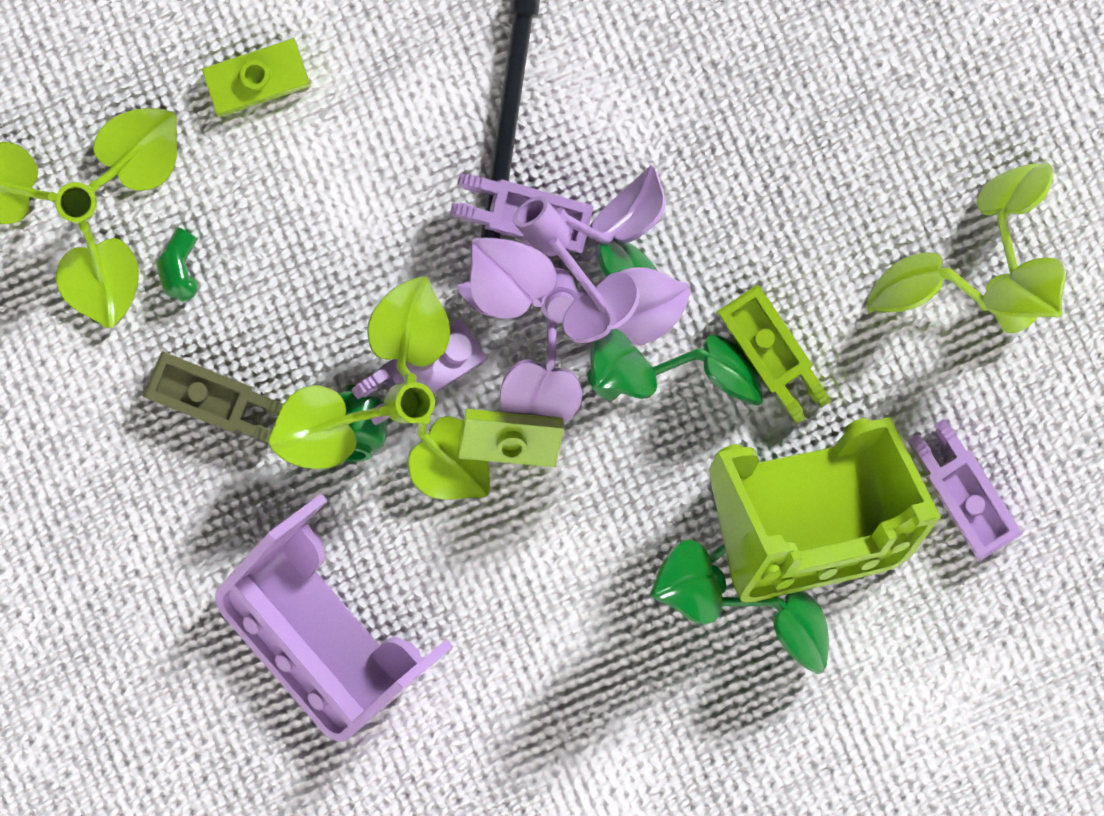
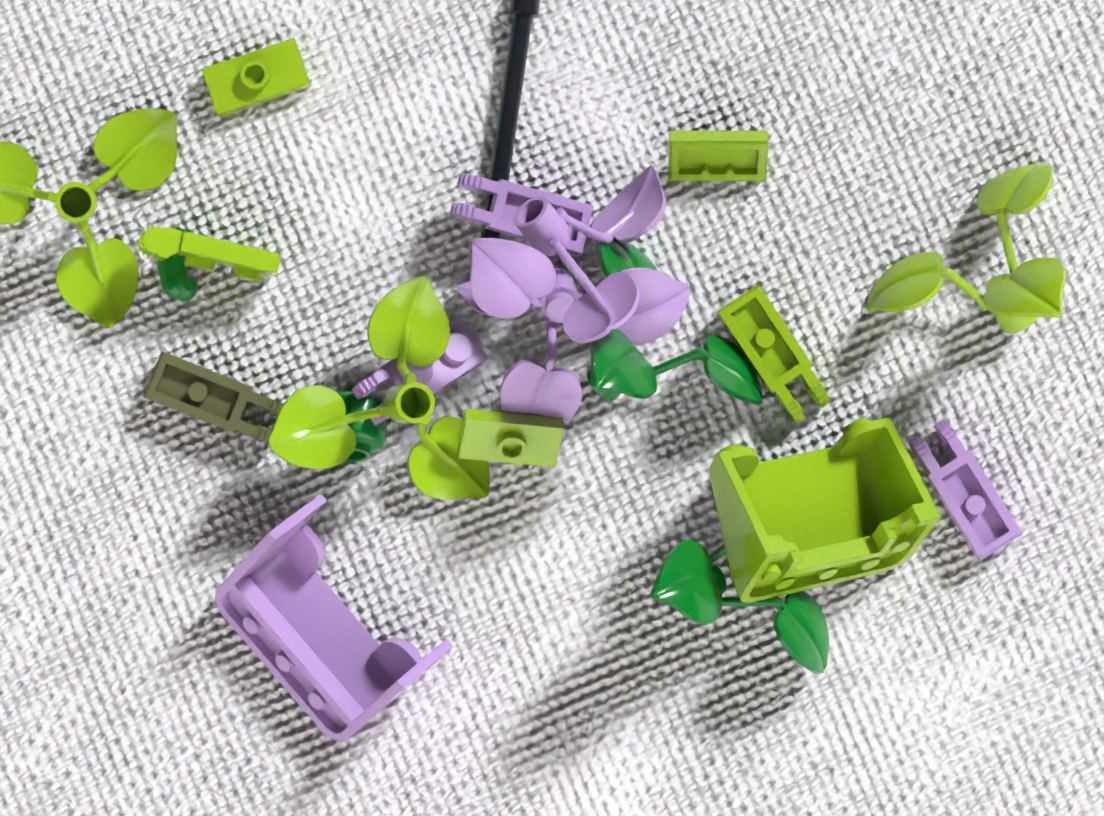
(205, 252): none -> lime hinge
(717, 155): none -> lime plate

